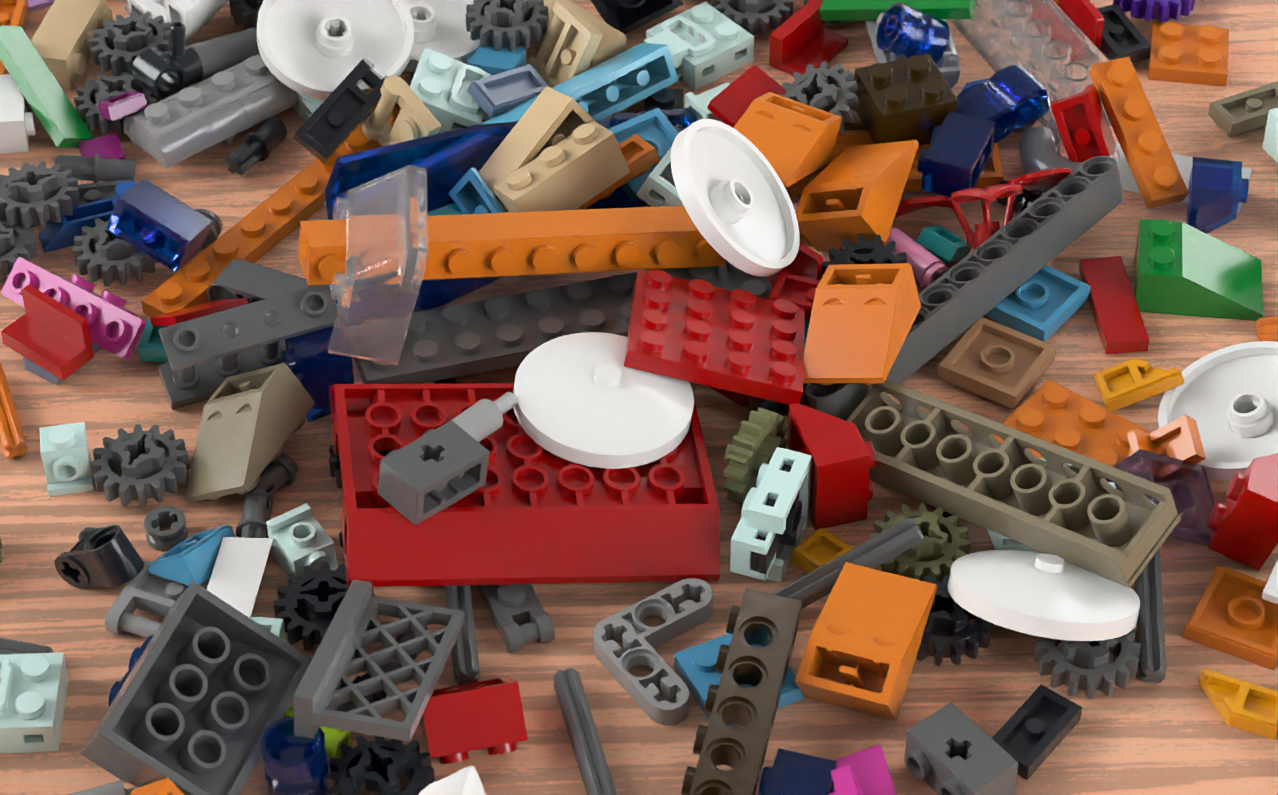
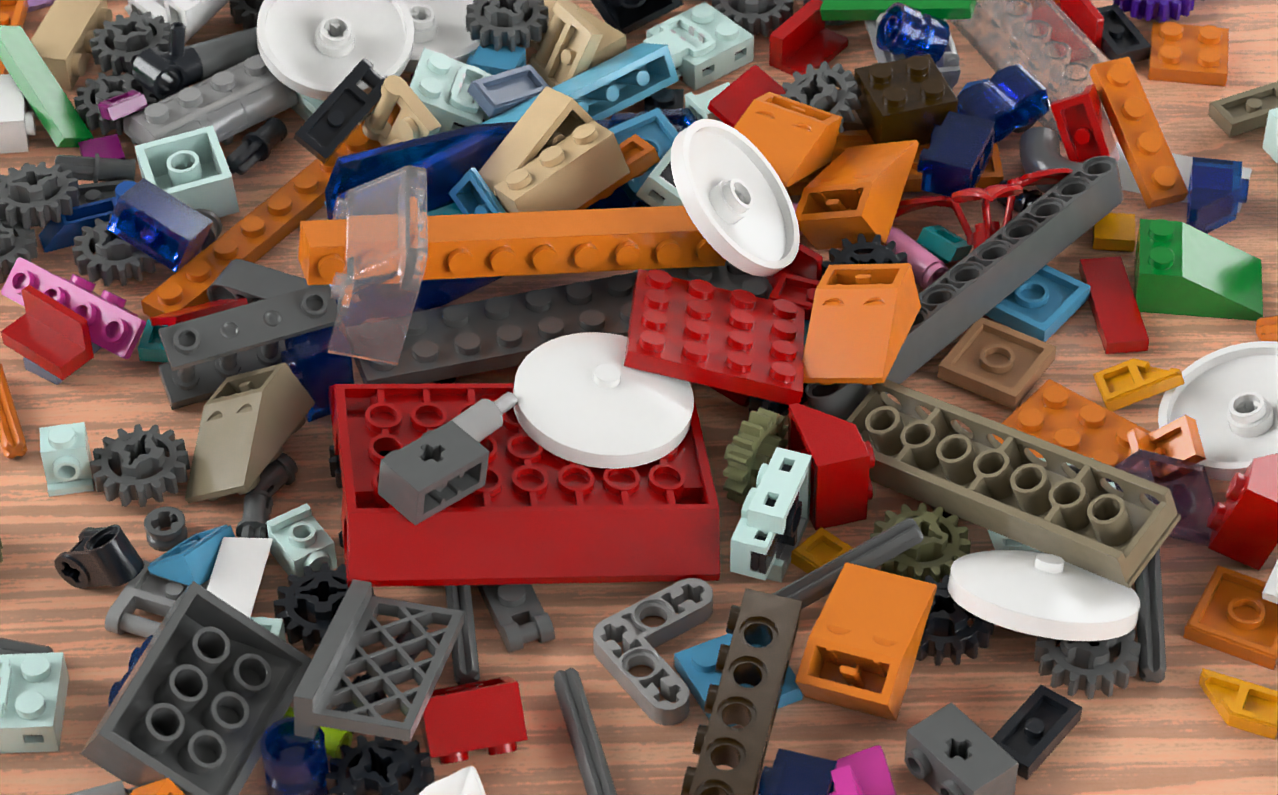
(191, 170): none -> light aqua brick
(1115, 232): none -> light orange tile

